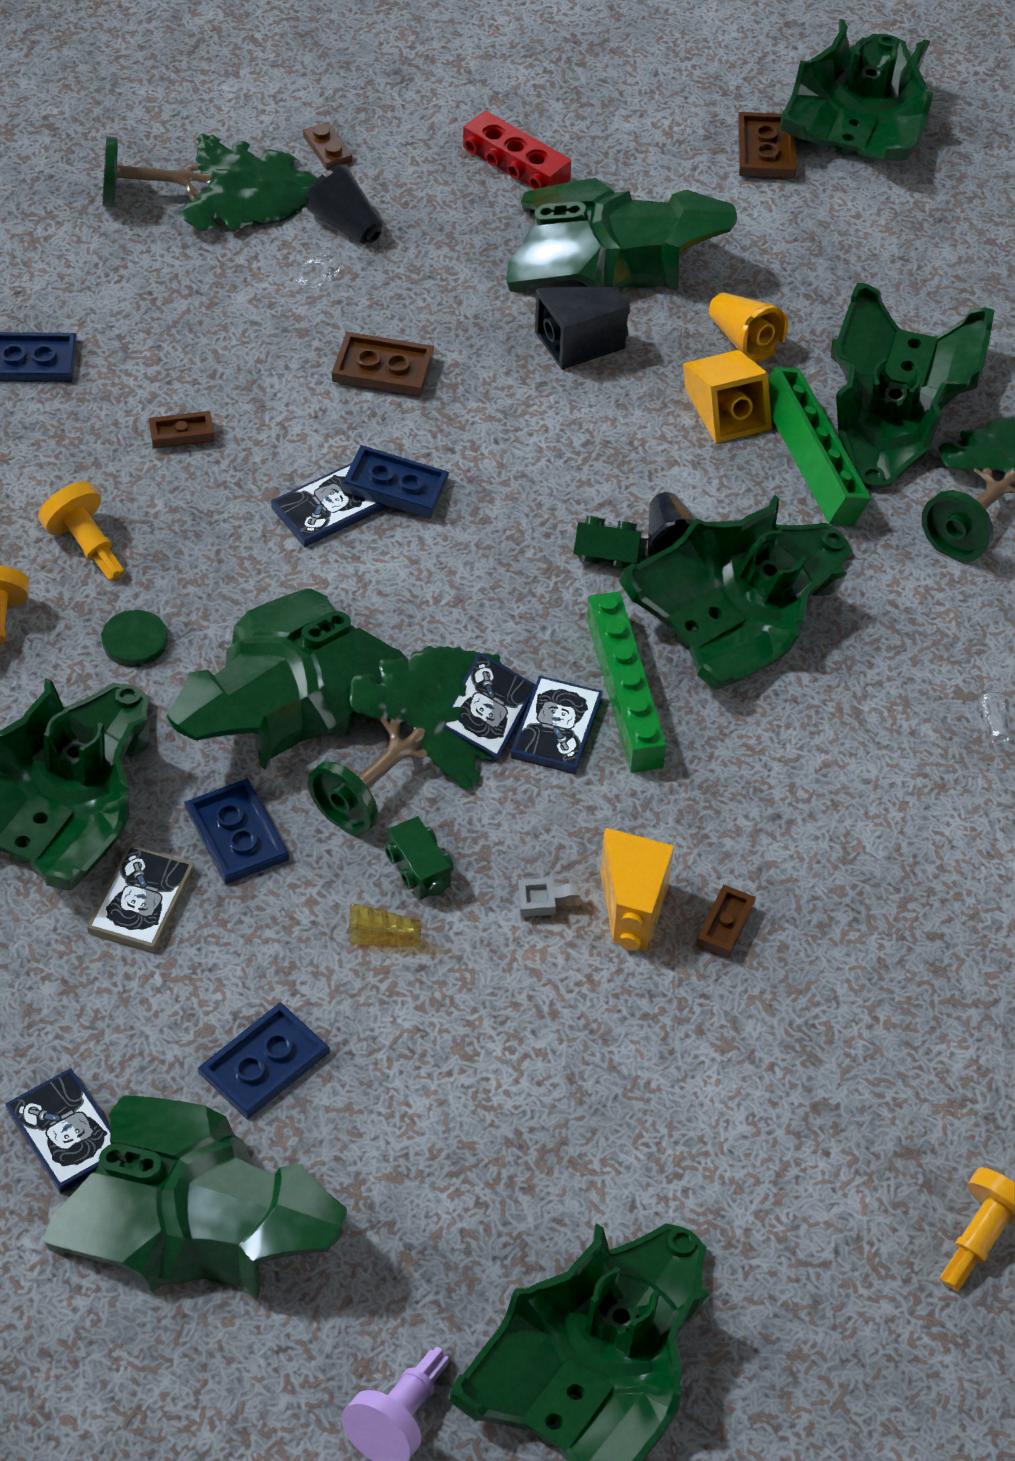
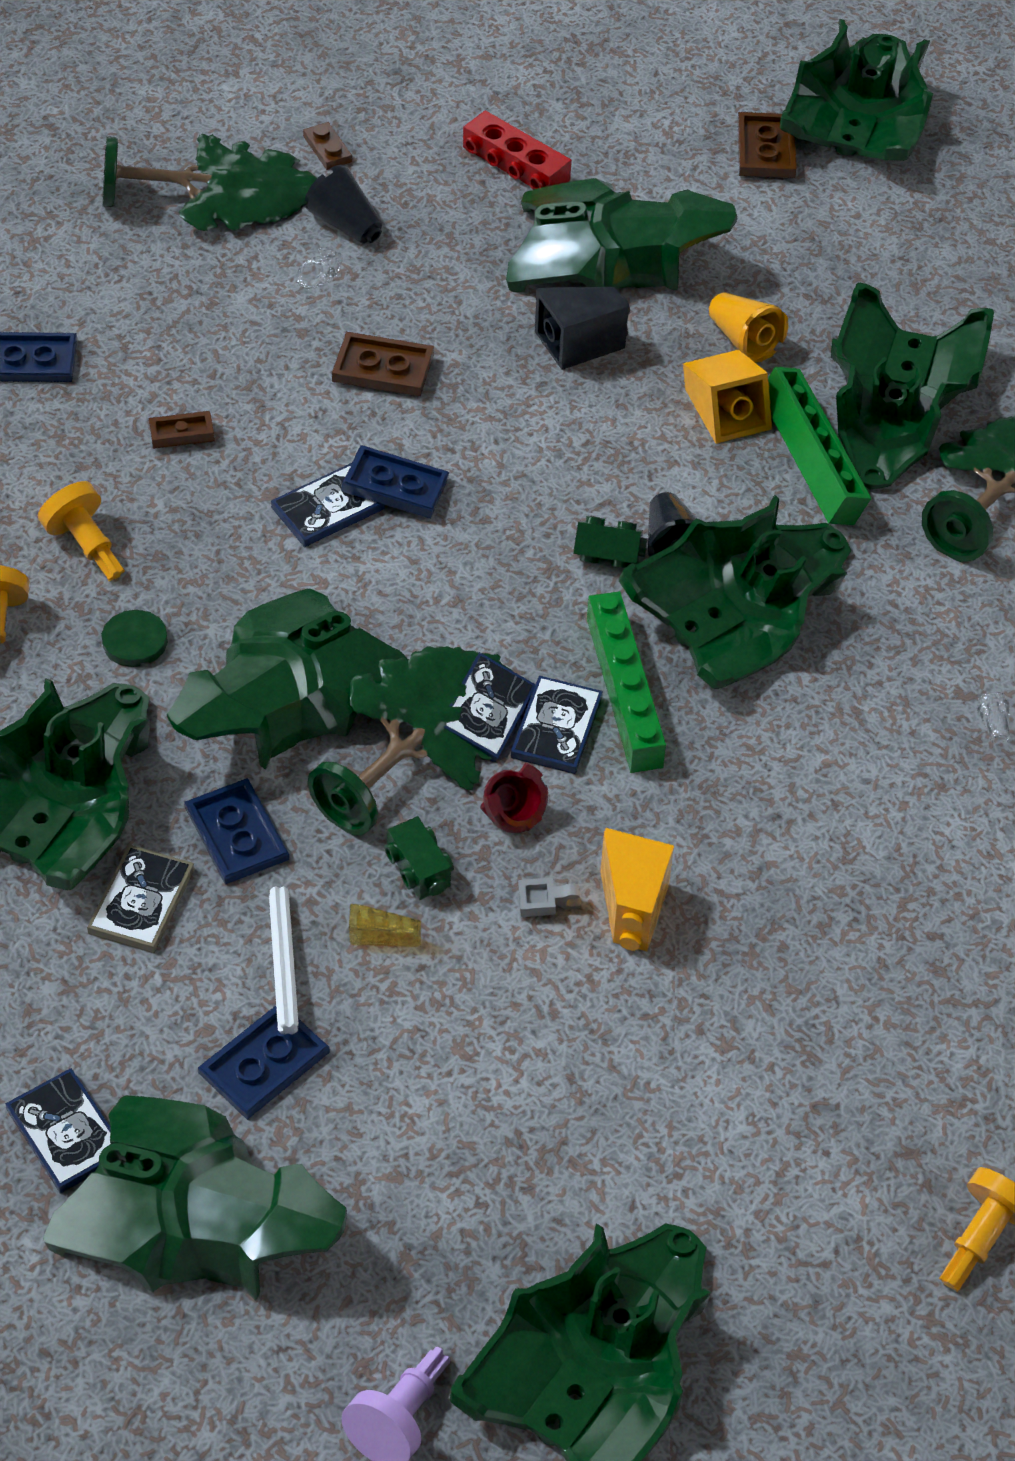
(283, 961): none -> white axle
(515, 799): none -> dark red helmet
(725, 921): reddish brown plate -> none

